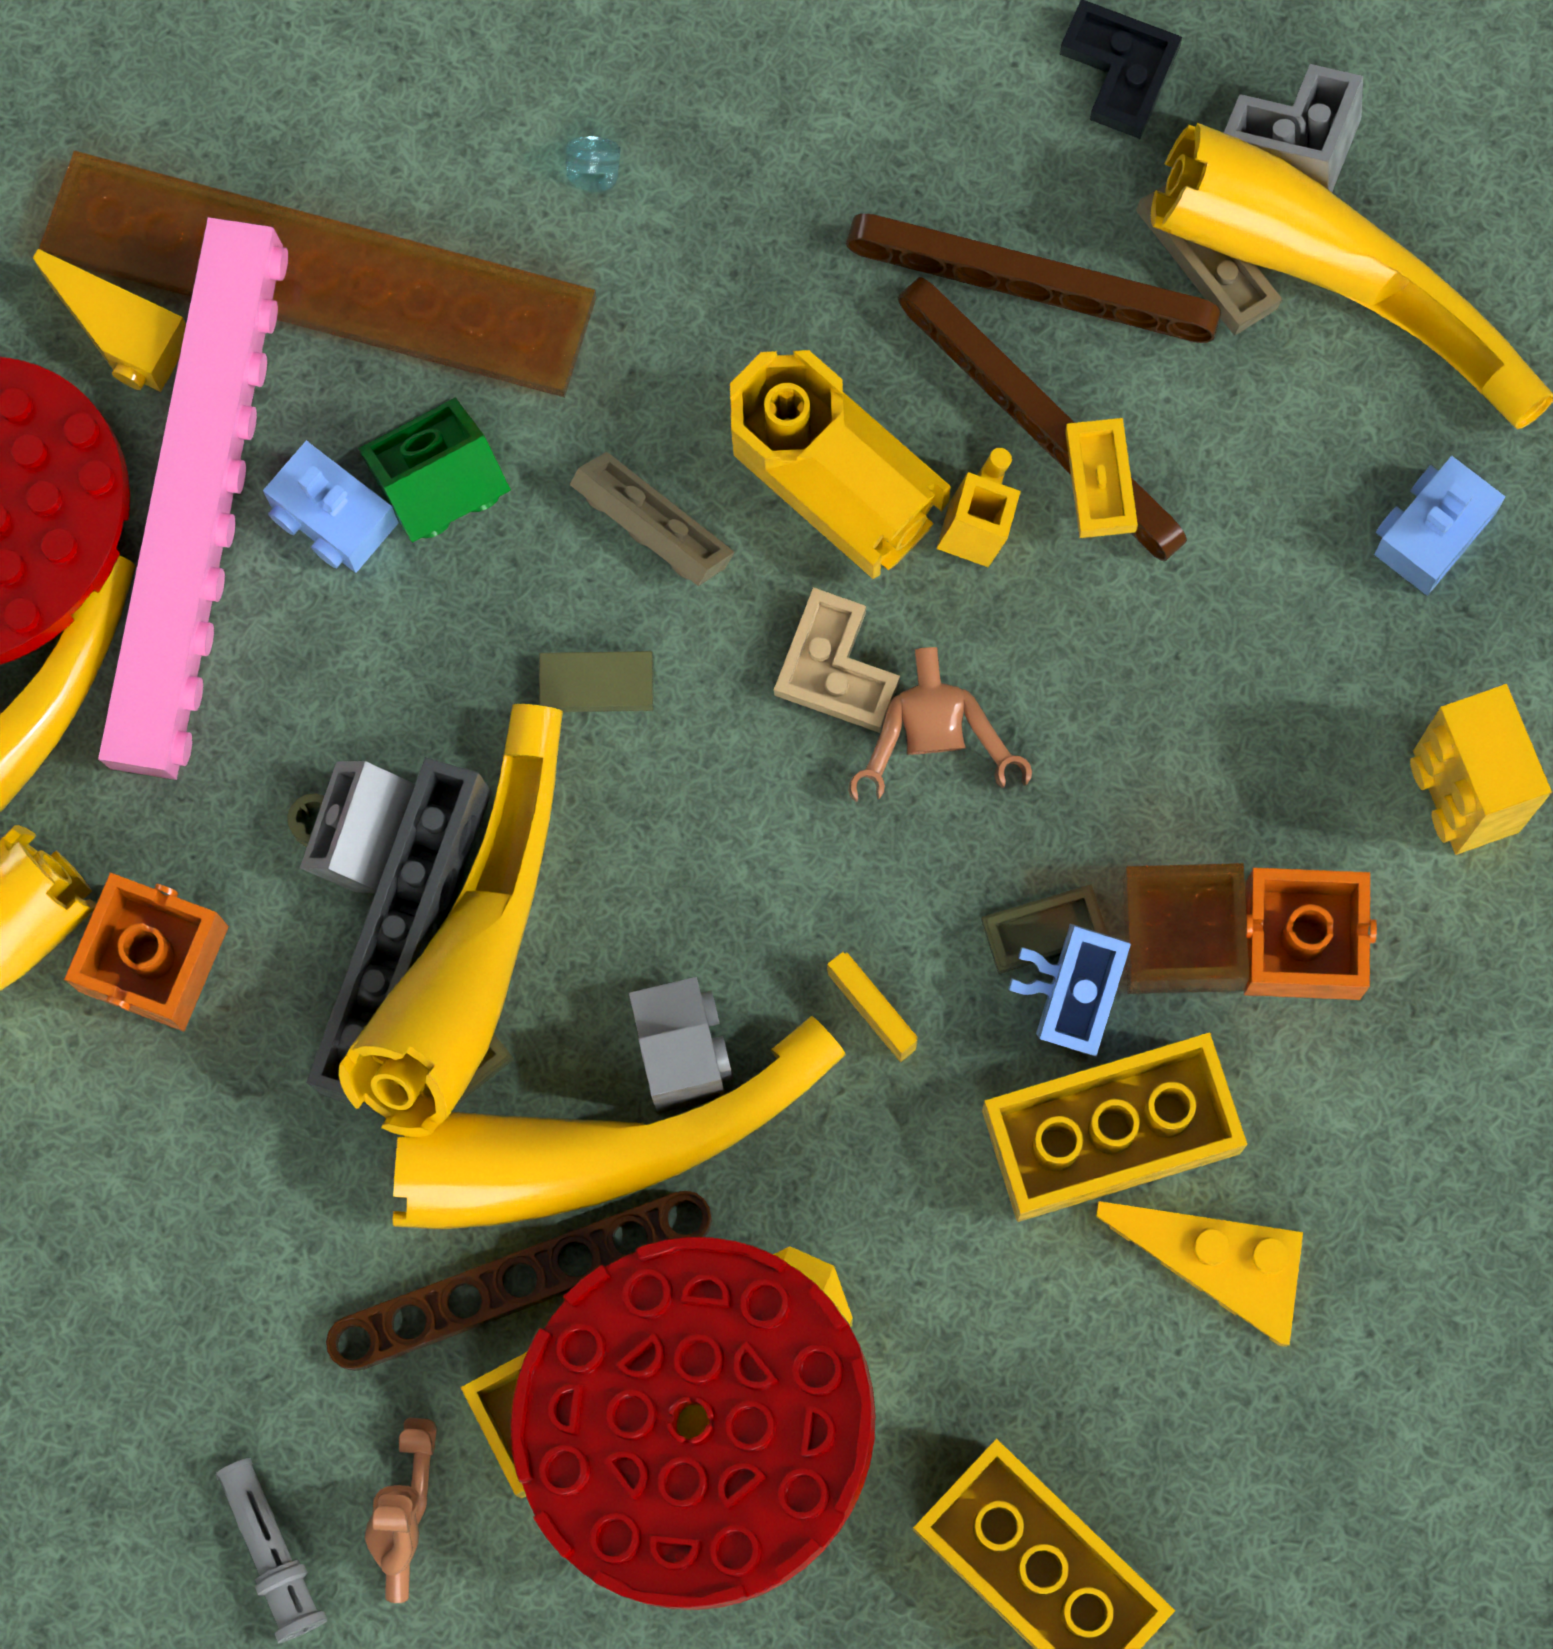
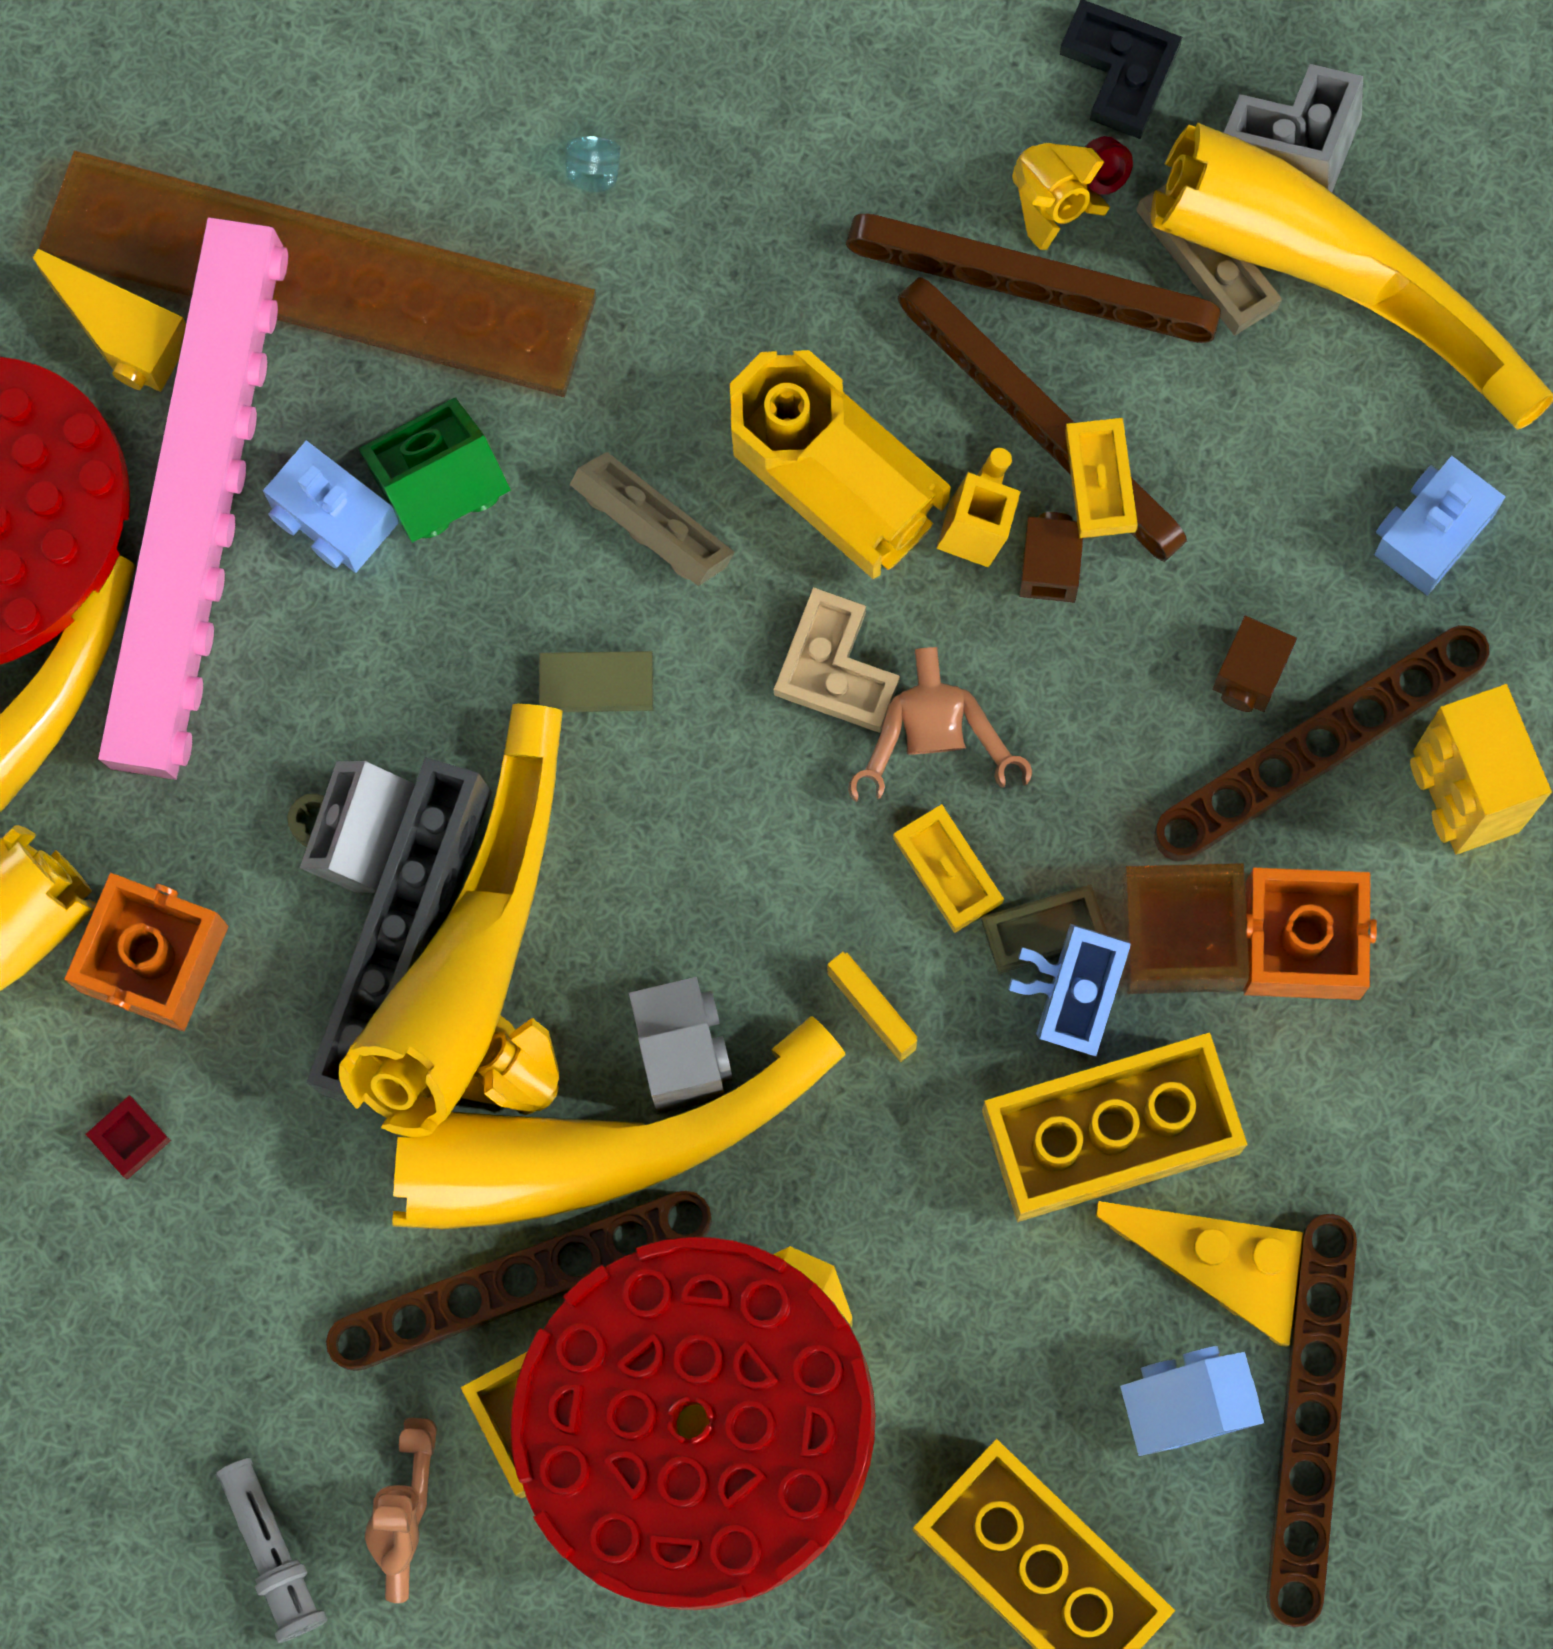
(128, 1137): none -> dark red plate
(517, 1069): none -> yellow brick
(948, 868): none -> yellow plate
(1051, 558): none -> reddish brown brick
(1055, 188): none -> yellow brick
(1116, 165): none -> dark red tile
(1191, 1402): none -> light blue brick
(1253, 665): none -> reddish brown brick
(1296, 1445): none -> reddish brown beam
(1337, 719): none -> reddish brown beam

